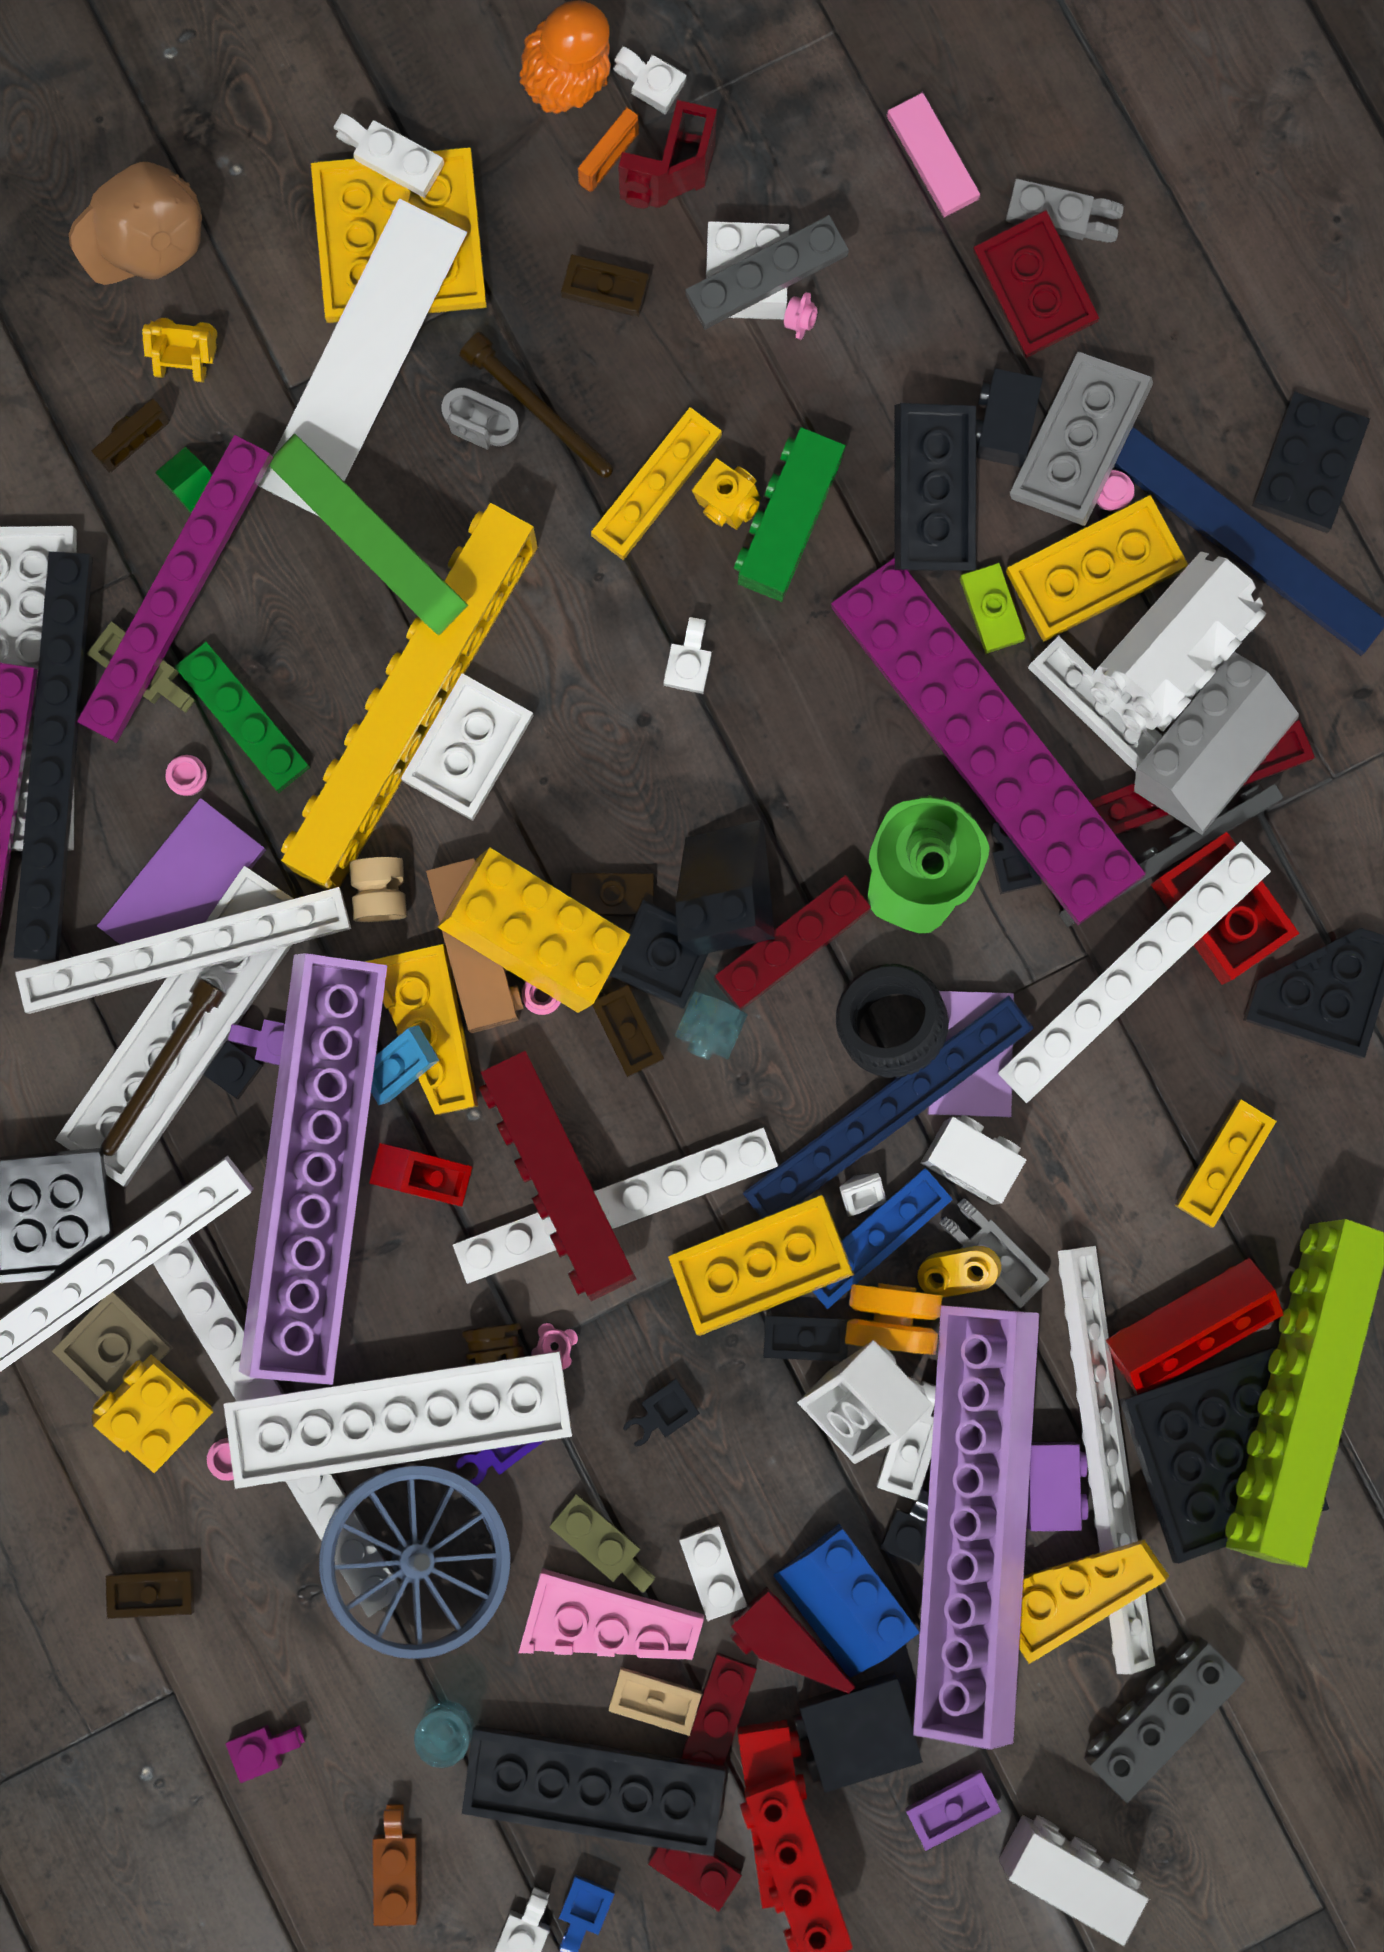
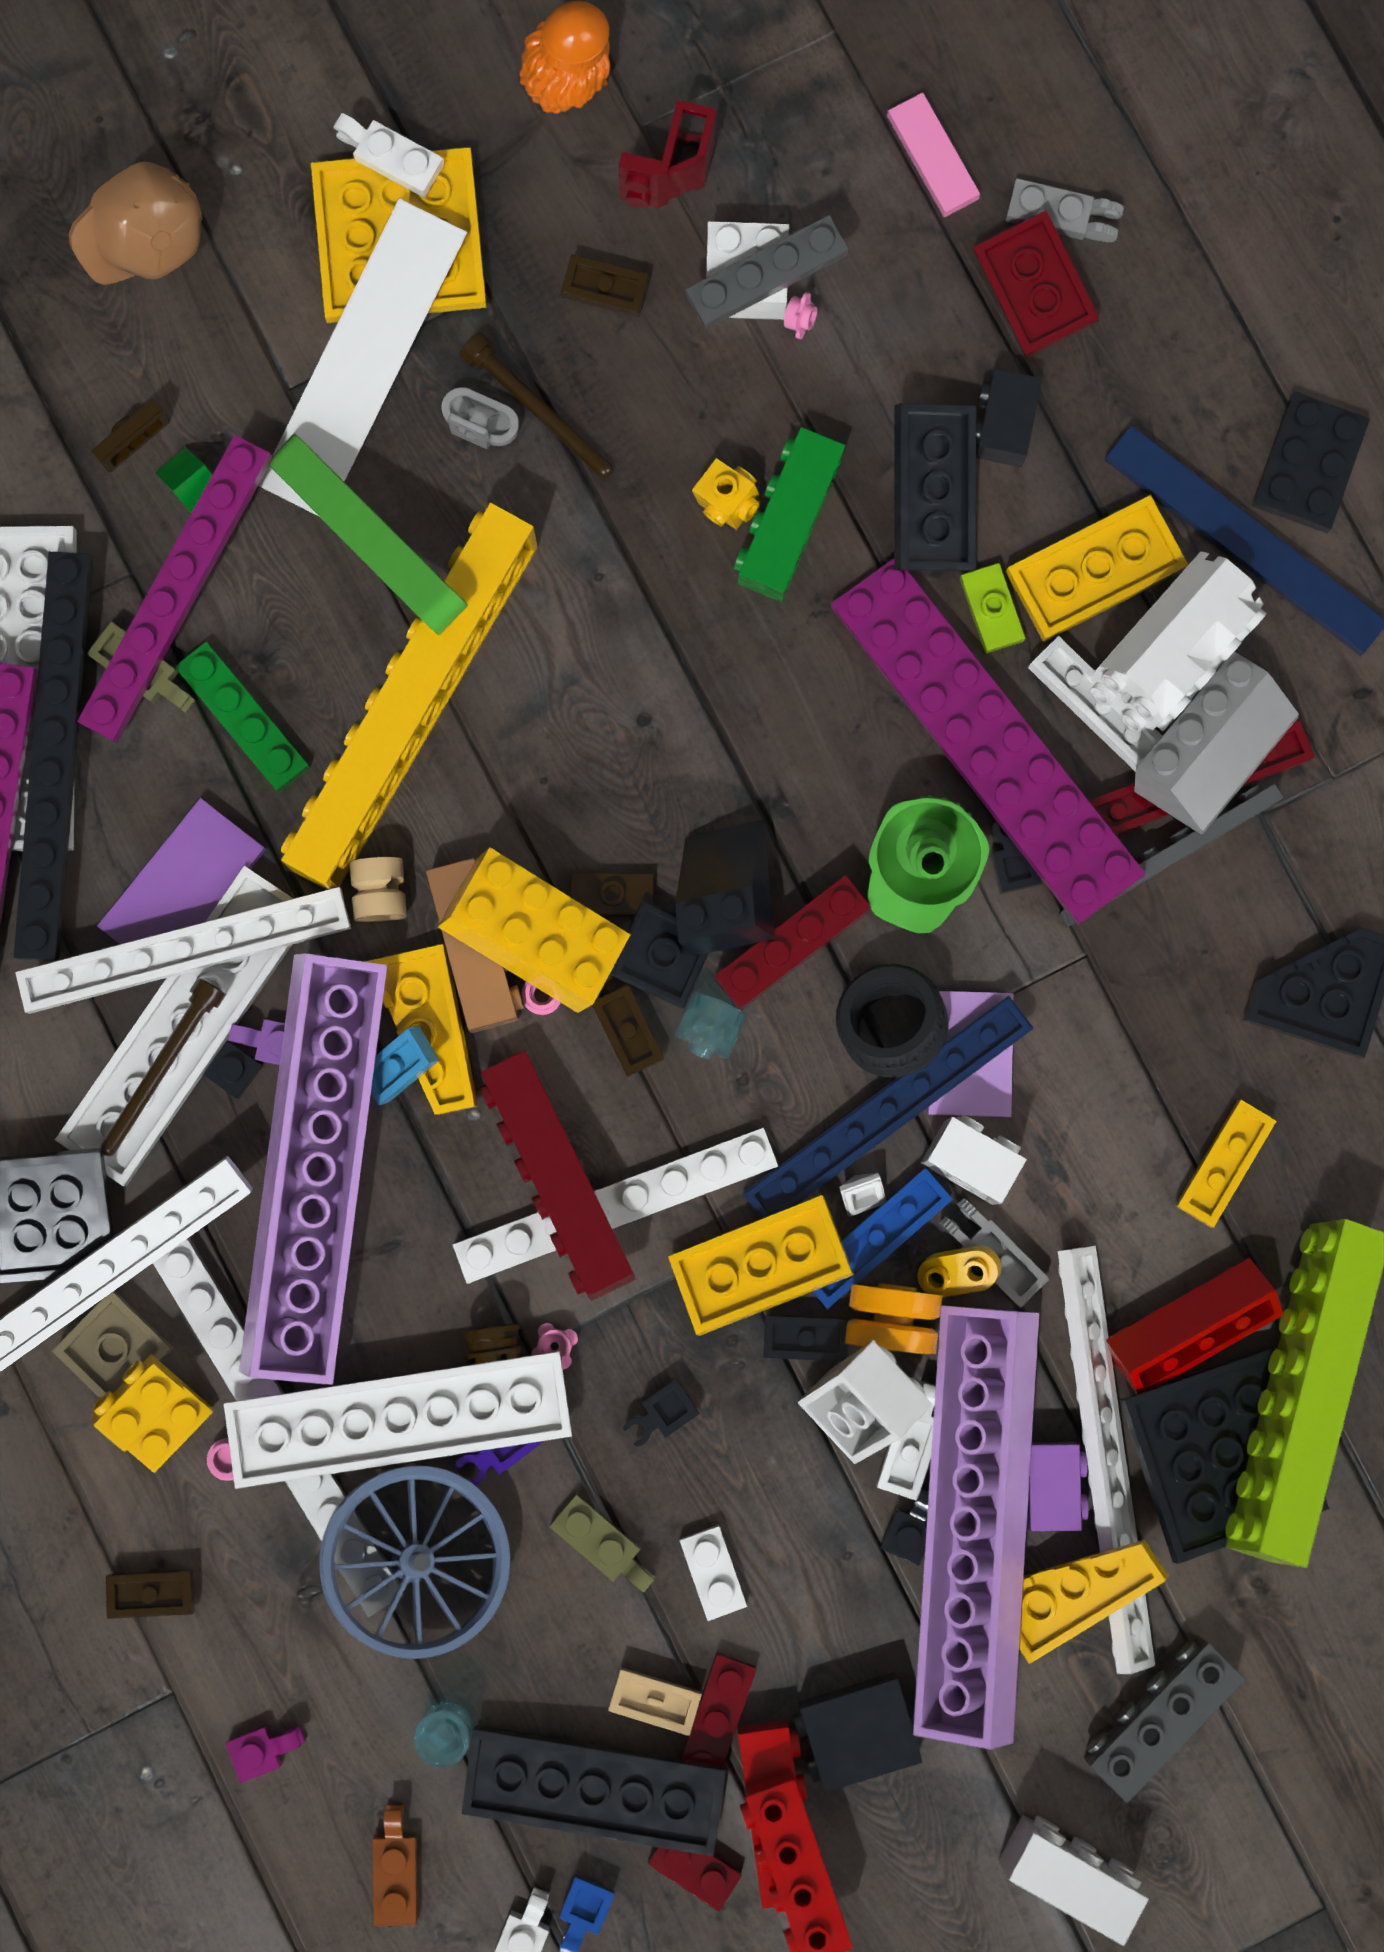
(179, 346): yellow piece -> none
(186, 775): bright pink plate -> none
(420, 1174): red slope -> none
(467, 747): white plate -> none
(597, 1619): bright pink wing -> none
(608, 150): orange tile -> none
(654, 82): white plate -> none
(656, 483): yellow plate -> none
(688, 664): white plate -> none
(782, 1640): dark red slope -> none
(846, 1602): blue slope -> none
(952, 1810): medium lavender plate -> none
(1081, 438): light grey plate -> none
(1116, 492): bright pink plate -> none
(1134, 971): white plate -> none
(1246, 932): red brick -> none

